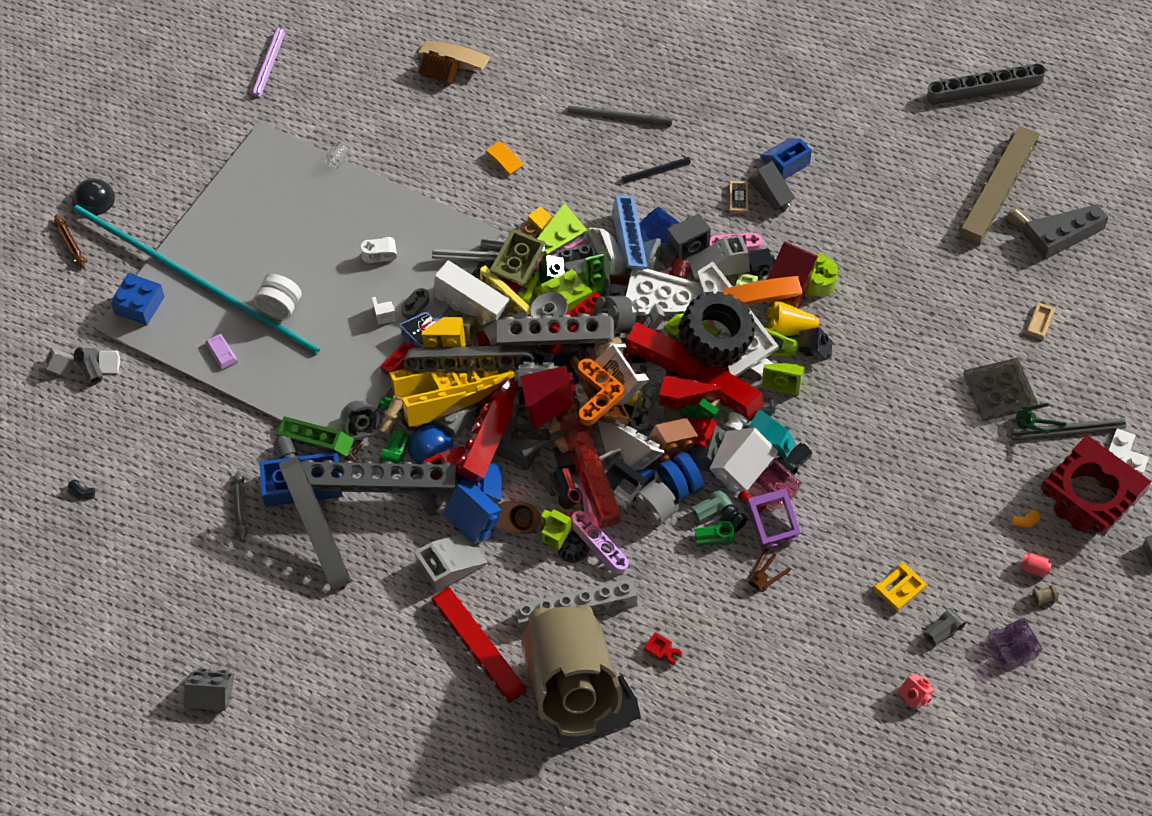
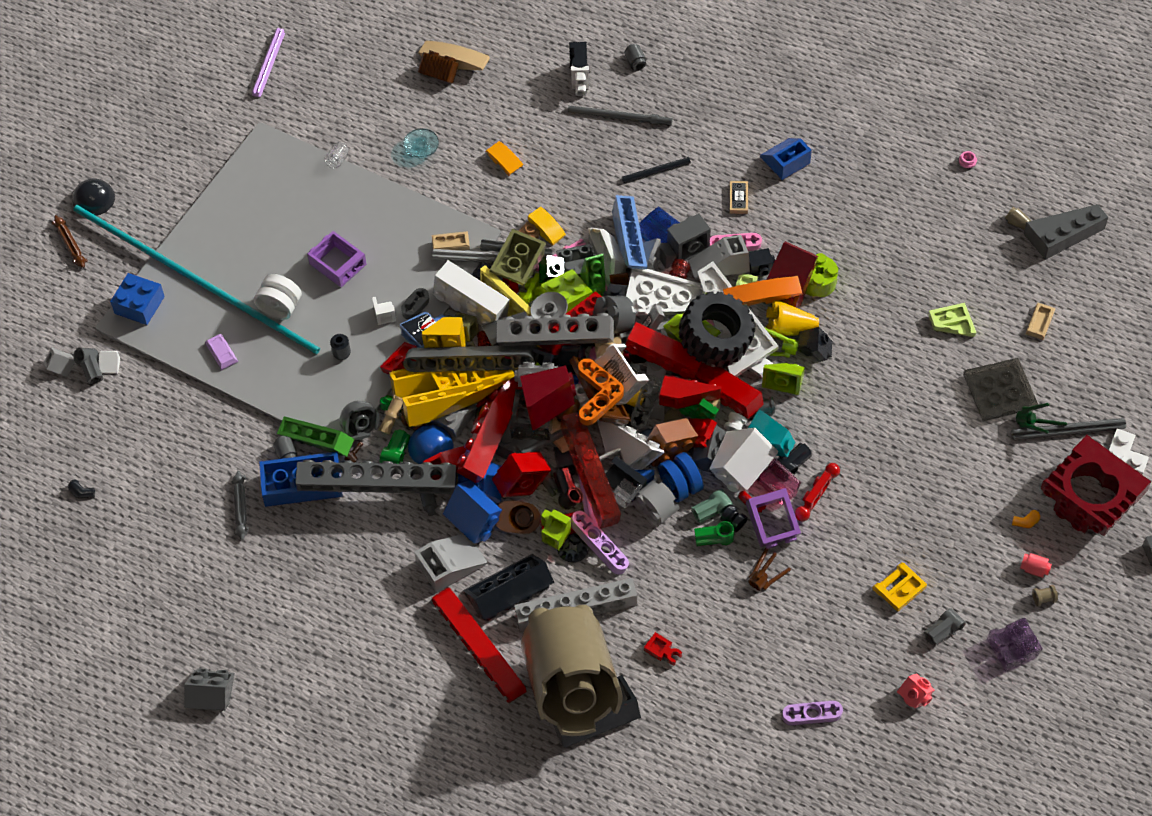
(315, 523): dark grey beam -> none
(340, 346): none -> black brick
(345, 272): none -> medium lavender window
(380, 250): white piece -> none
(421, 137): none -> clear light blue dish
(451, 241): none -> tan plate
(509, 586): none -> black slope
(521, 474): none -> red brick
(561, 230): lime wing -> none
(579, 67): none -> hips
(635, 56): none -> dark grey brick
(772, 186): dark grey slope -> none
(796, 708): none -> lavender beam
(811, 497): none -> red plate
(953, 320): none -> yellowish green wing
(967, 155): none -> bright pink plate
(985, 83): dark grey beam -> none
(999, 185): dark tan brick -> none

